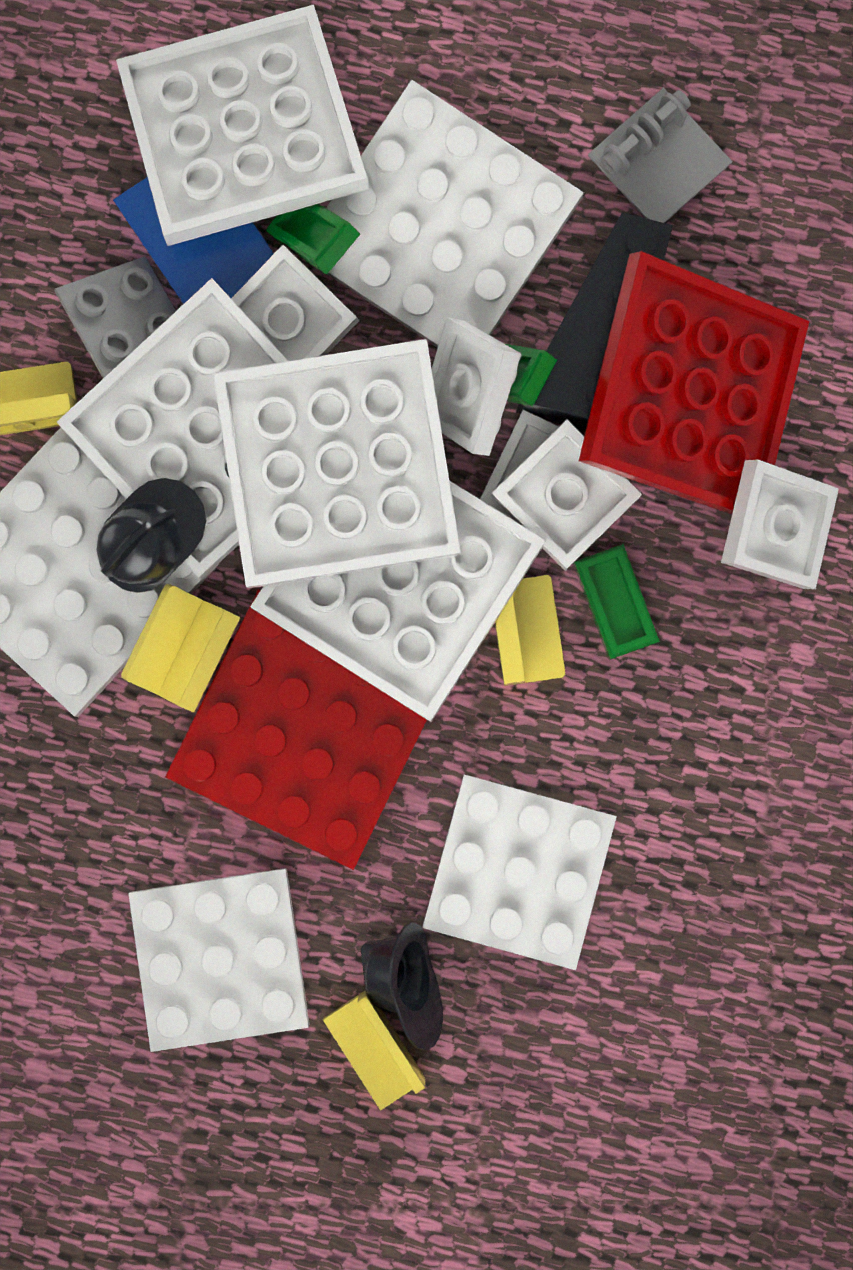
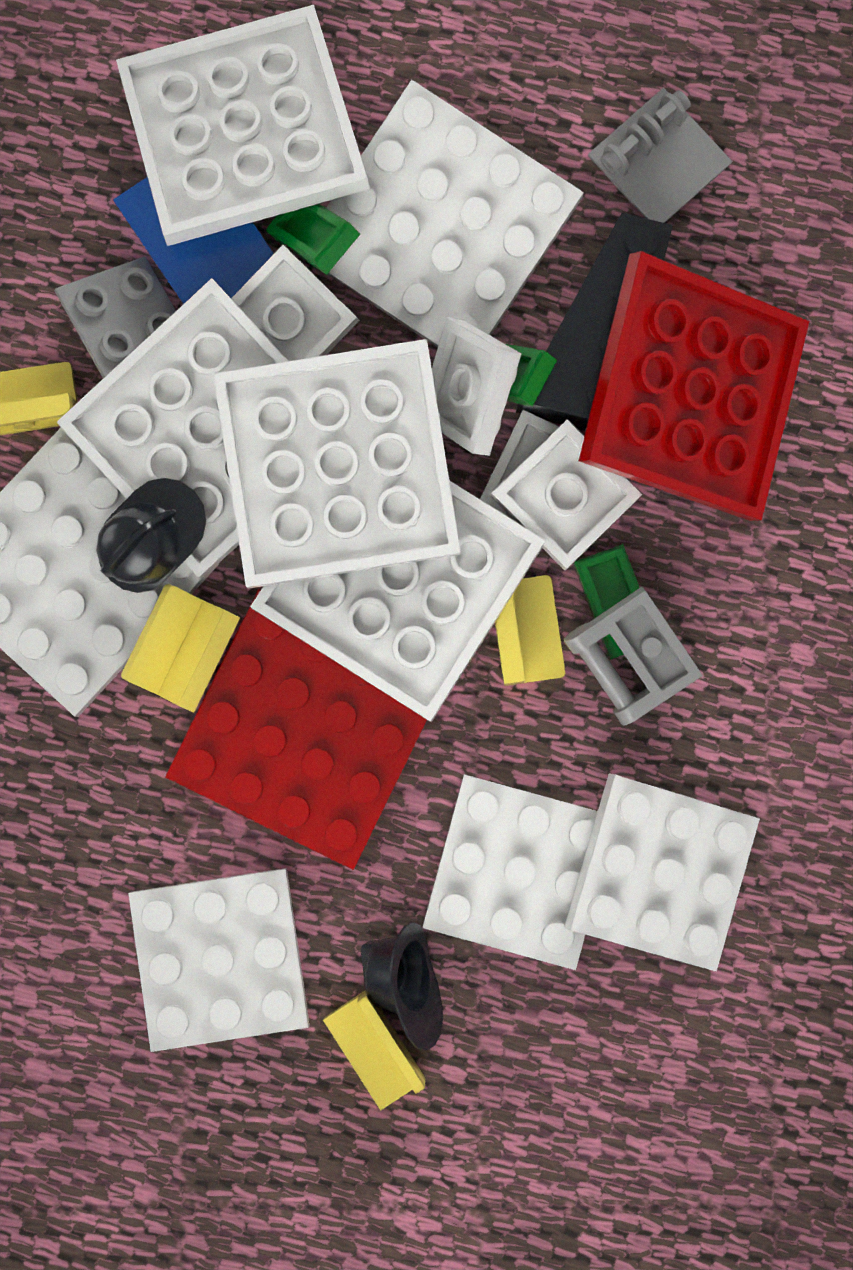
(647, 645): none -> light grey plate
(662, 872): none -> white plate
(779, 524): white plate -> none

